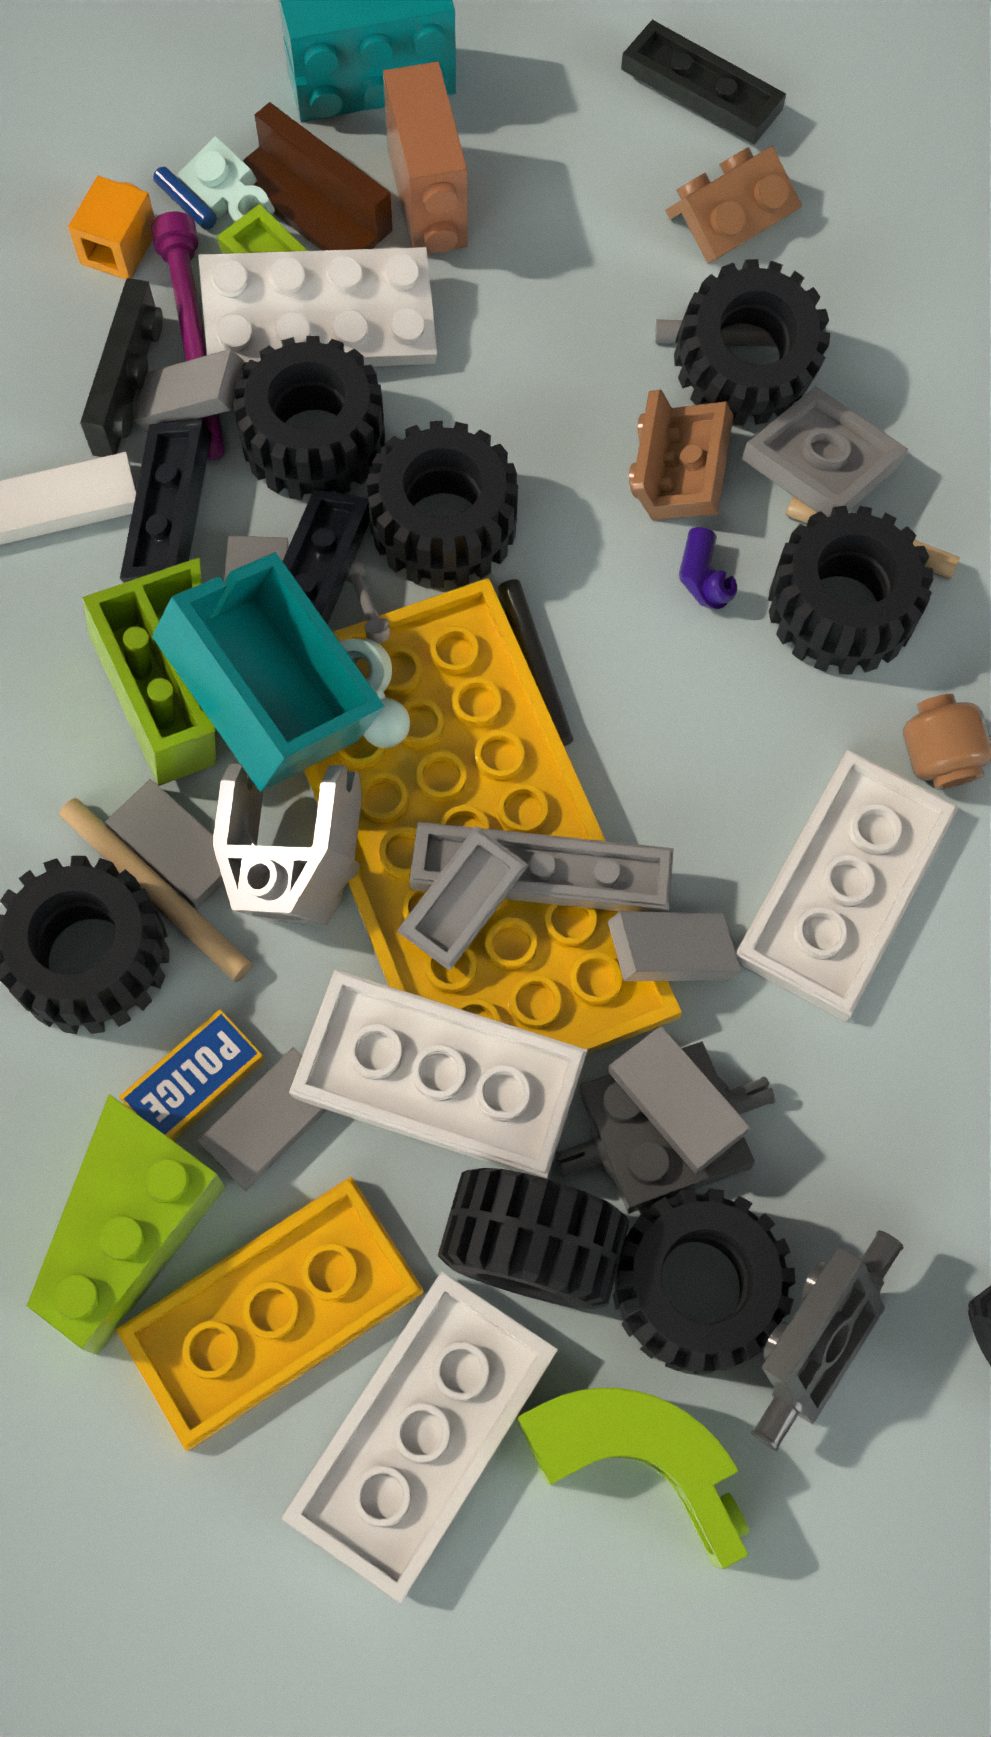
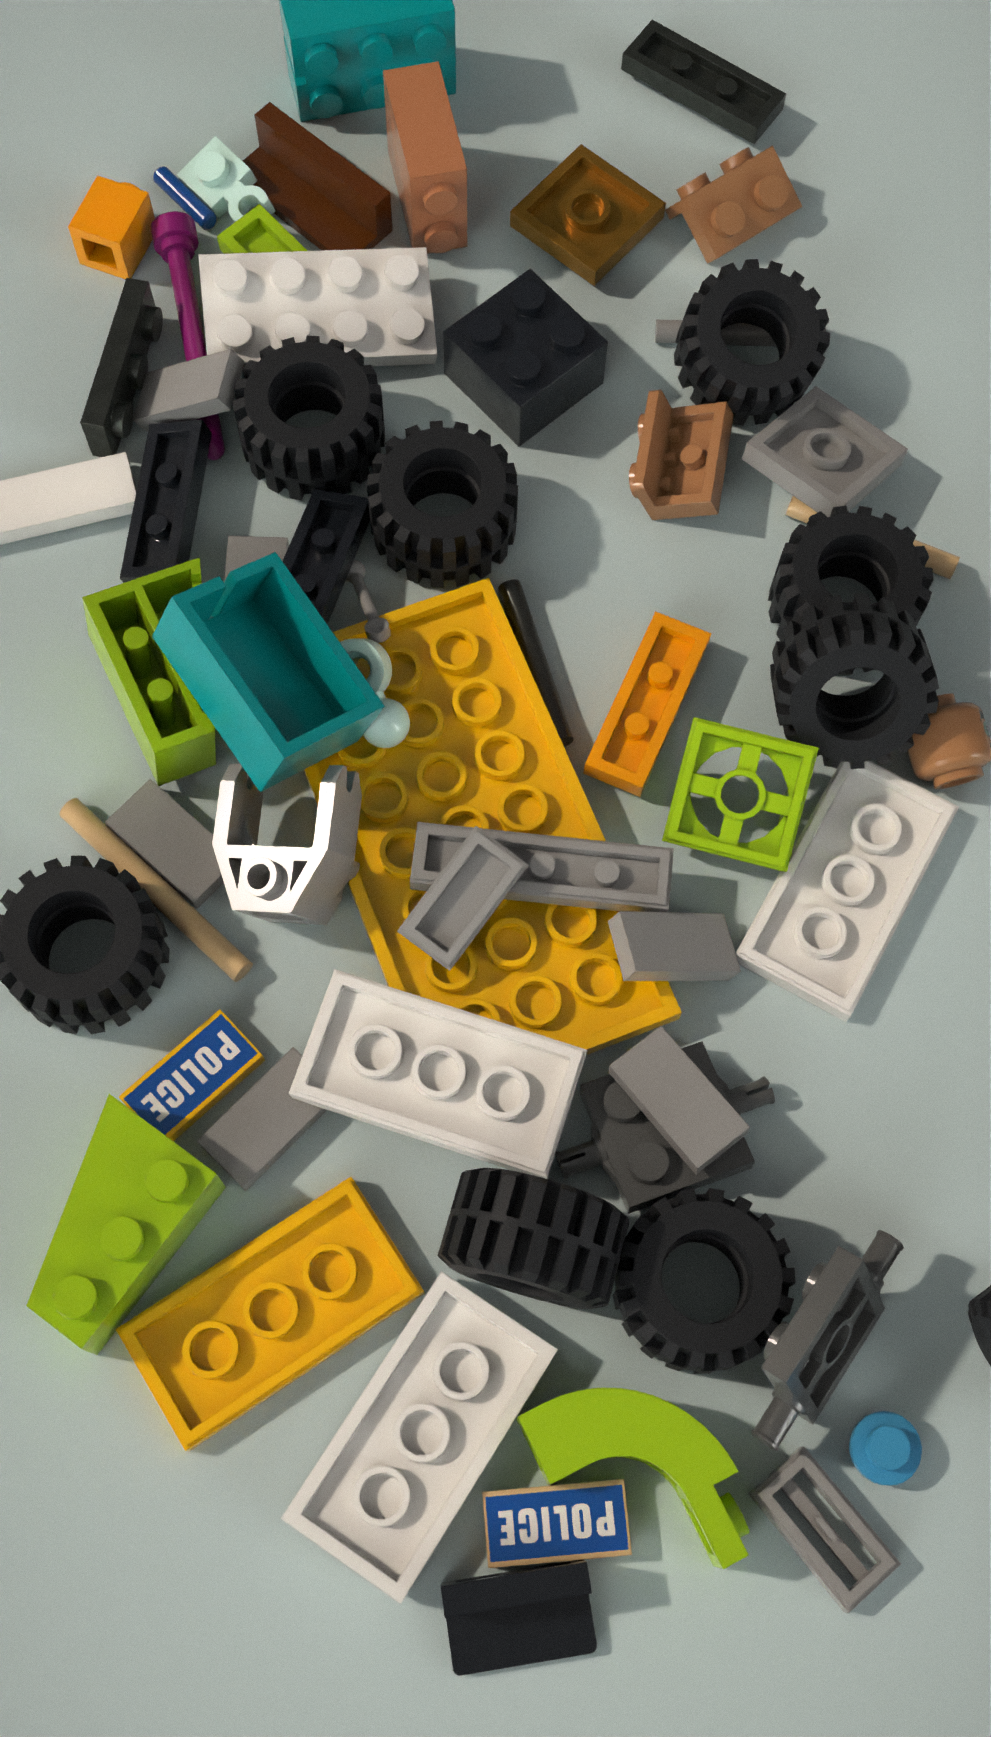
(519, 1617): none -> black panel
(524, 357): none -> black brick
(556, 1523): none -> blue tile
(587, 214): none -> pearl gold plate
(647, 704): none -> light orange plate
(698, 574): dark purple arm -> none
(792, 758): none -> lime piece
(844, 639): none -> black tyre
(865, 1580): none -> light grey tile
(885, 1448): none -> dark azure plate

